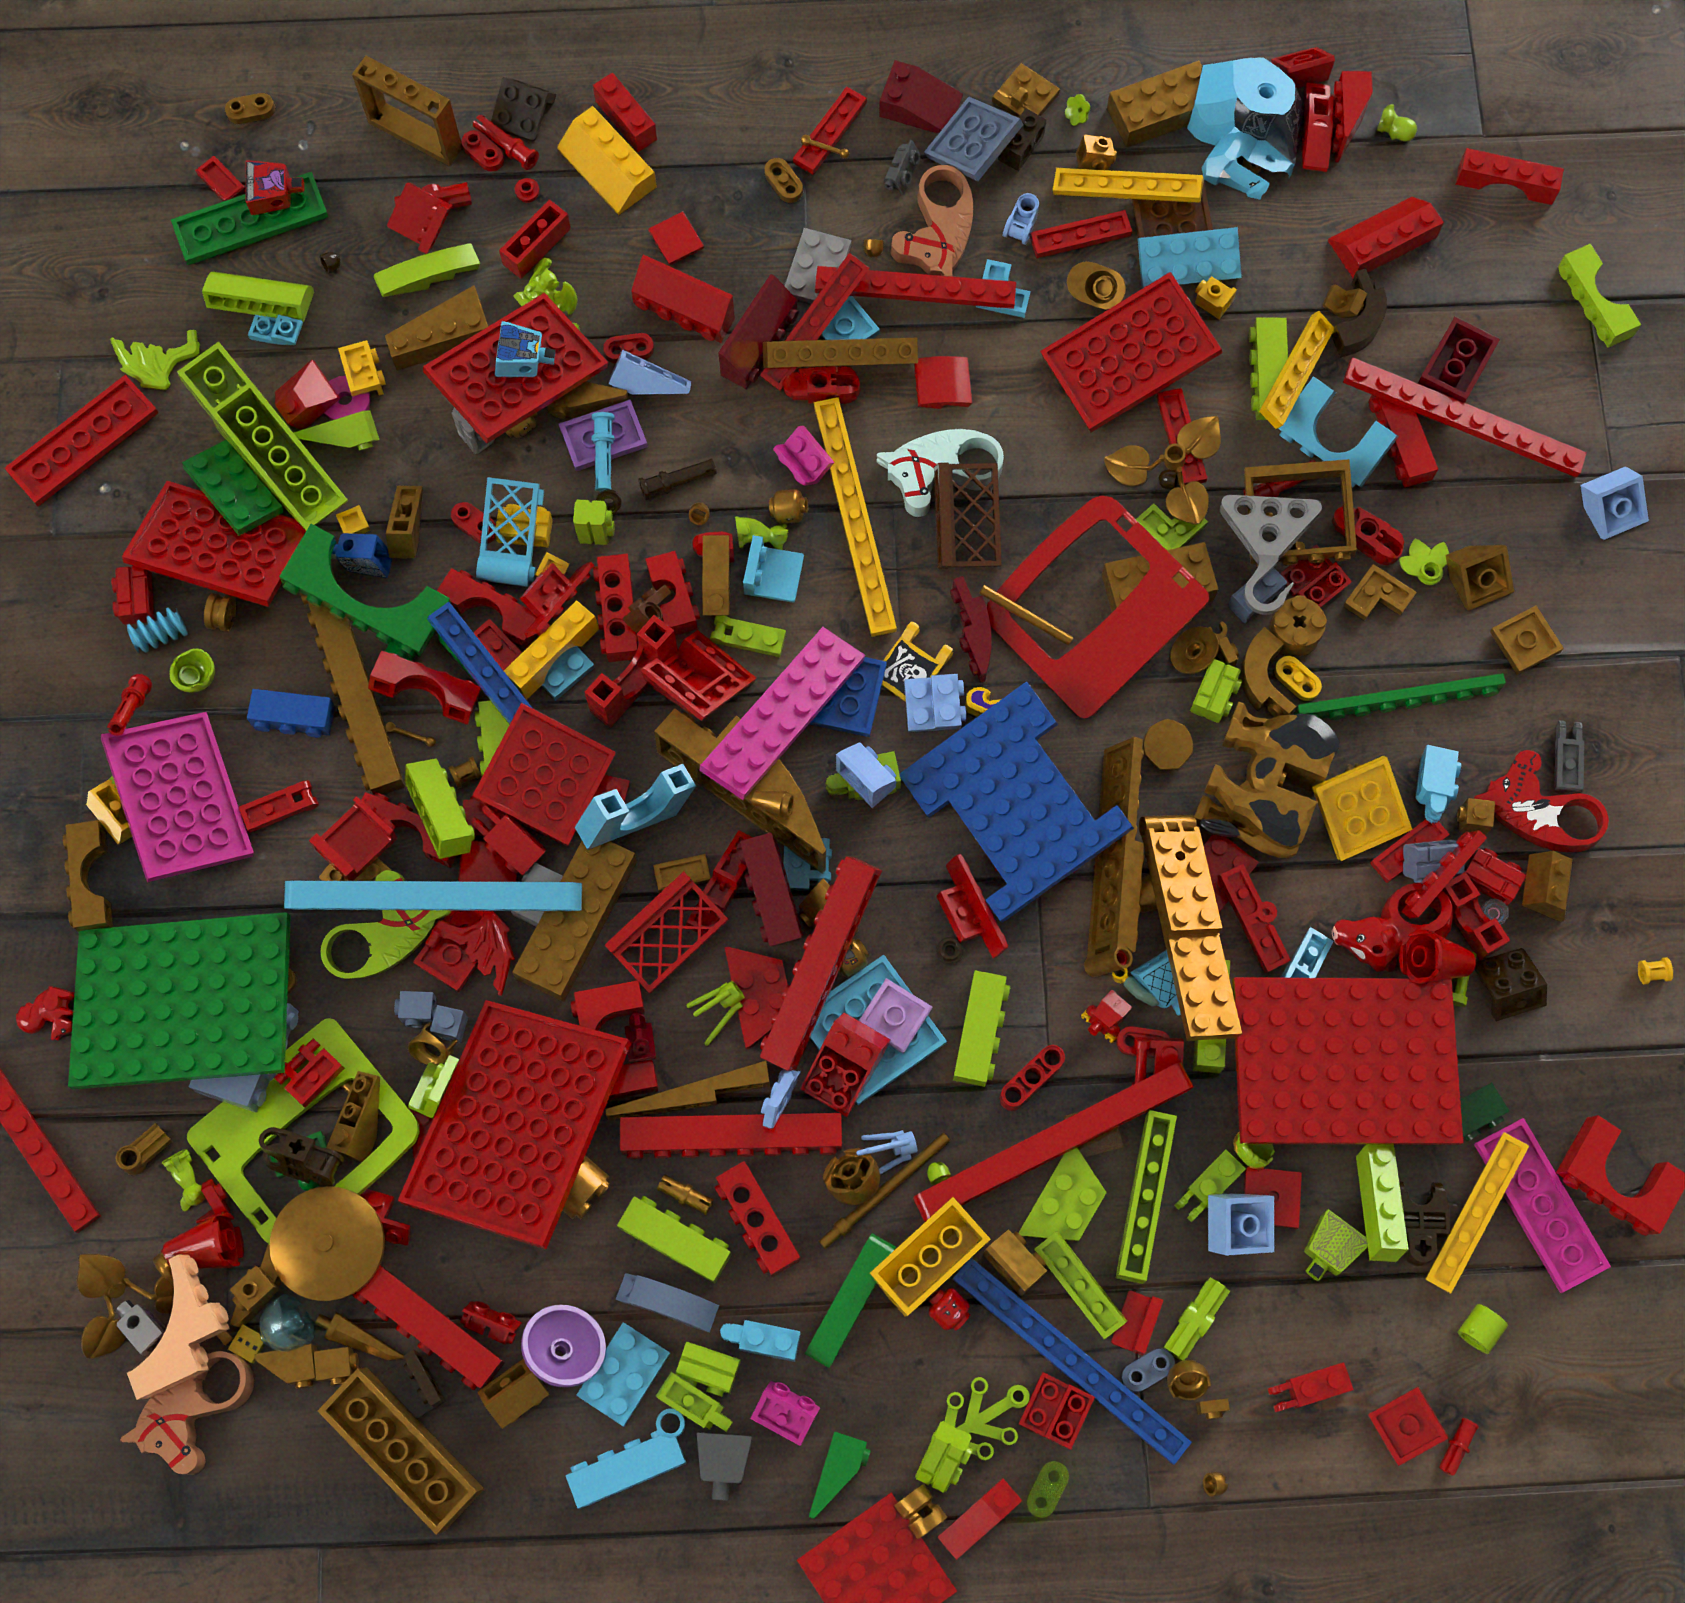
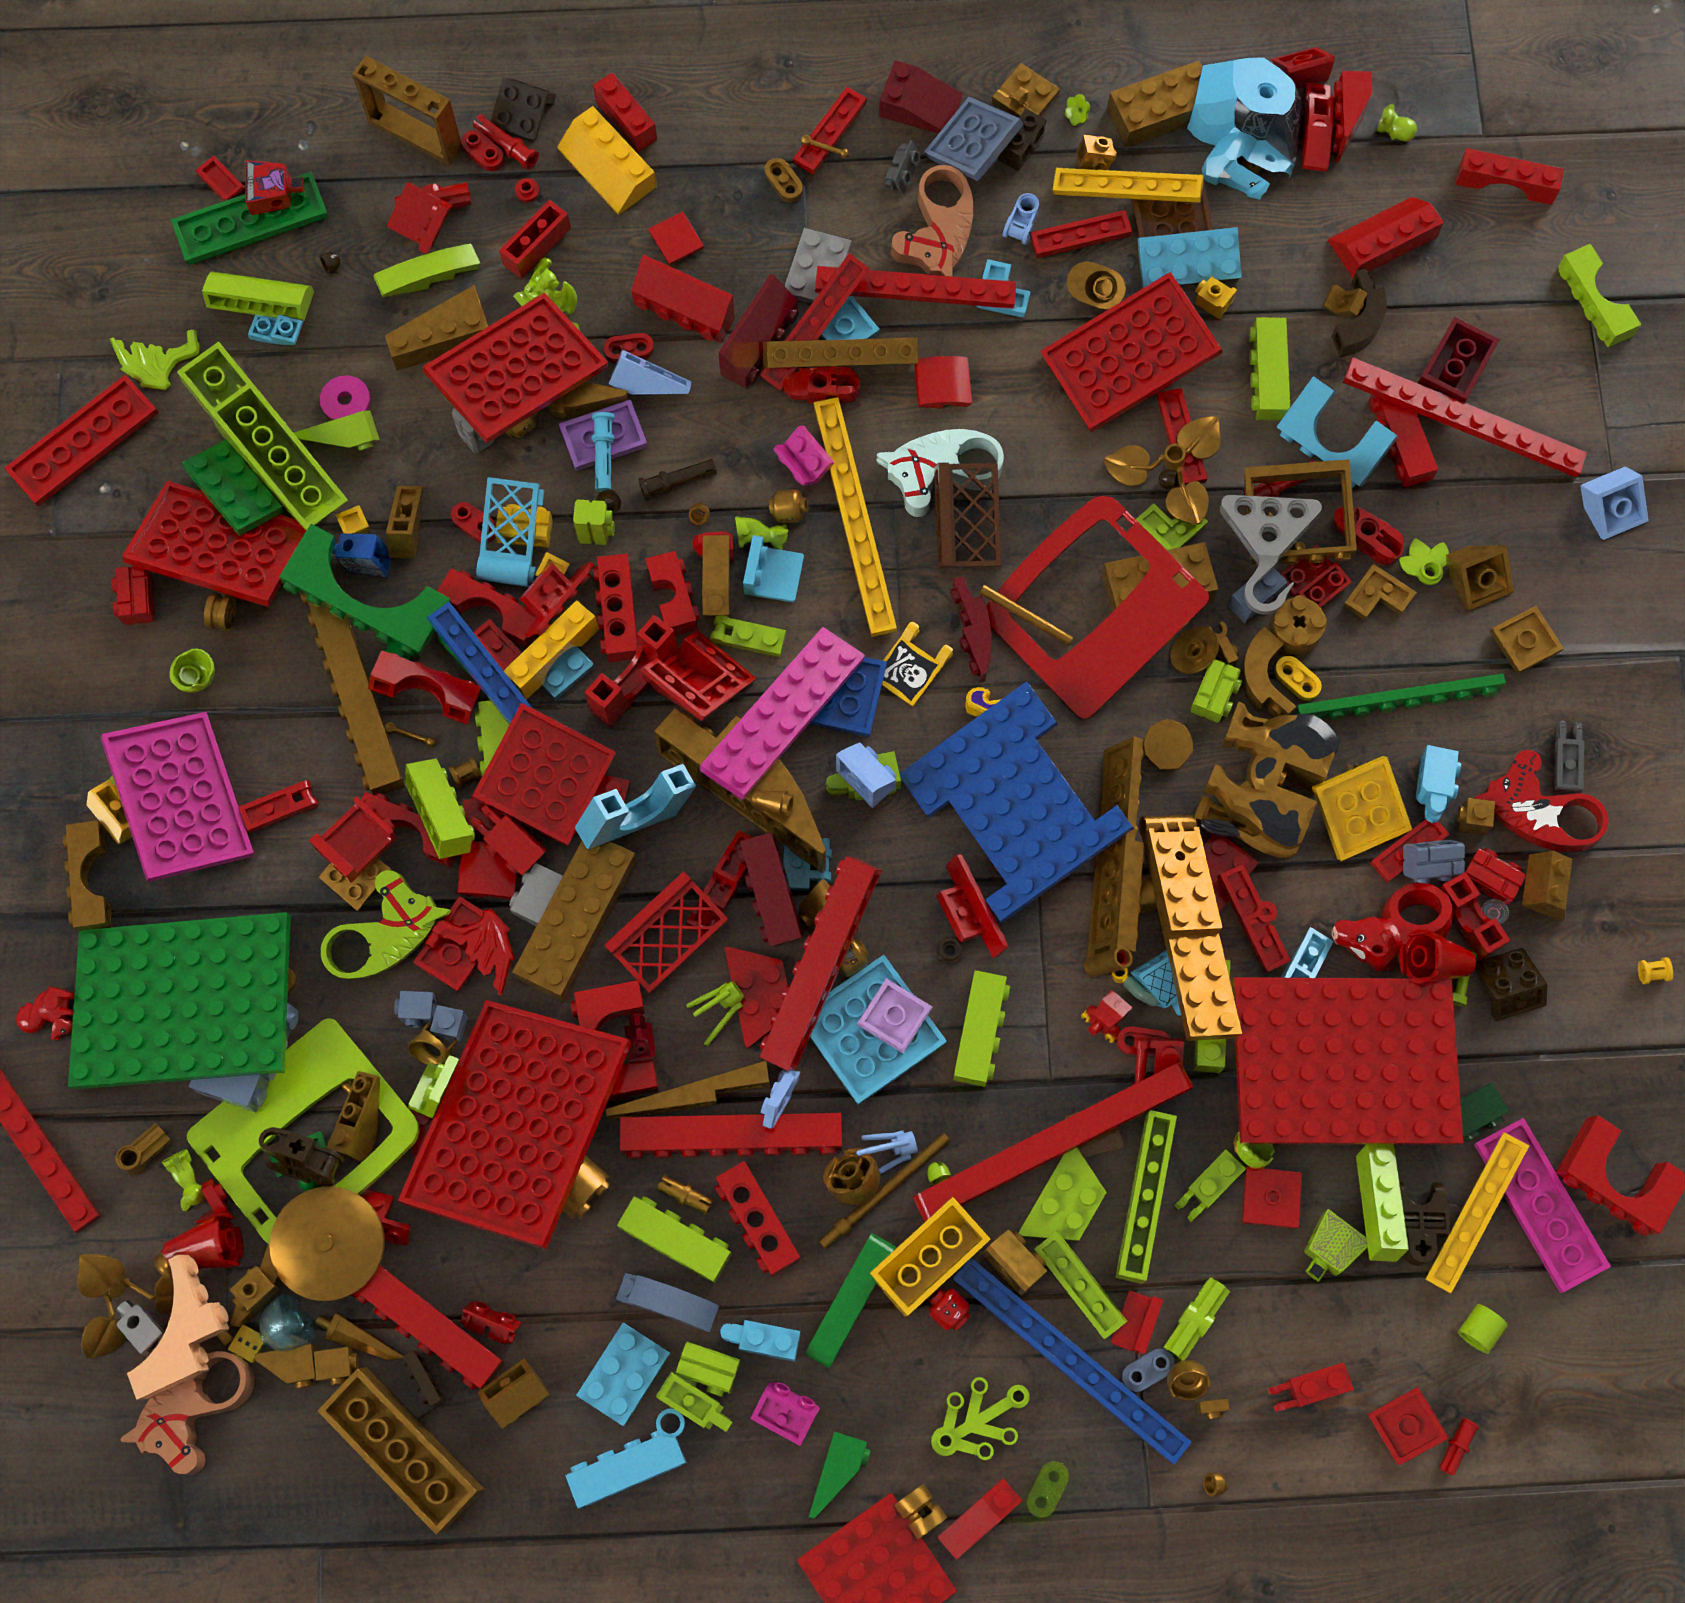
(132, 698): red pin -> none
(157, 630): medium azure piece -> none
(249, 108): pearl gold plate -> none
(290, 713): blue brick -> none
(305, 396): red slope -> none
(313, 1077): red plate -> none
(360, 368): yellow bracket -> none
(433, 895): medium azure beam -> none
(520, 352): torso -> none
(570, 1332): medium lavender dish -> none
(643, 610): reddish brown plate -> none
(695, 867): pearl gold tile -> none
(722, 1461): dark grey torso -> none
(845, 1063): red slope -> none
(873, 247): pearl gold hinge -> none
(934, 703): light blue plate -> none
(944, 1456): lime brick -> none
(1041, 1068): red beam -> none
(1056, 1410): red slope -> none
(1240, 1224): light blue slope -> none
(1297, 370): yellow plate -> none
(1437, 880): red plate -> none

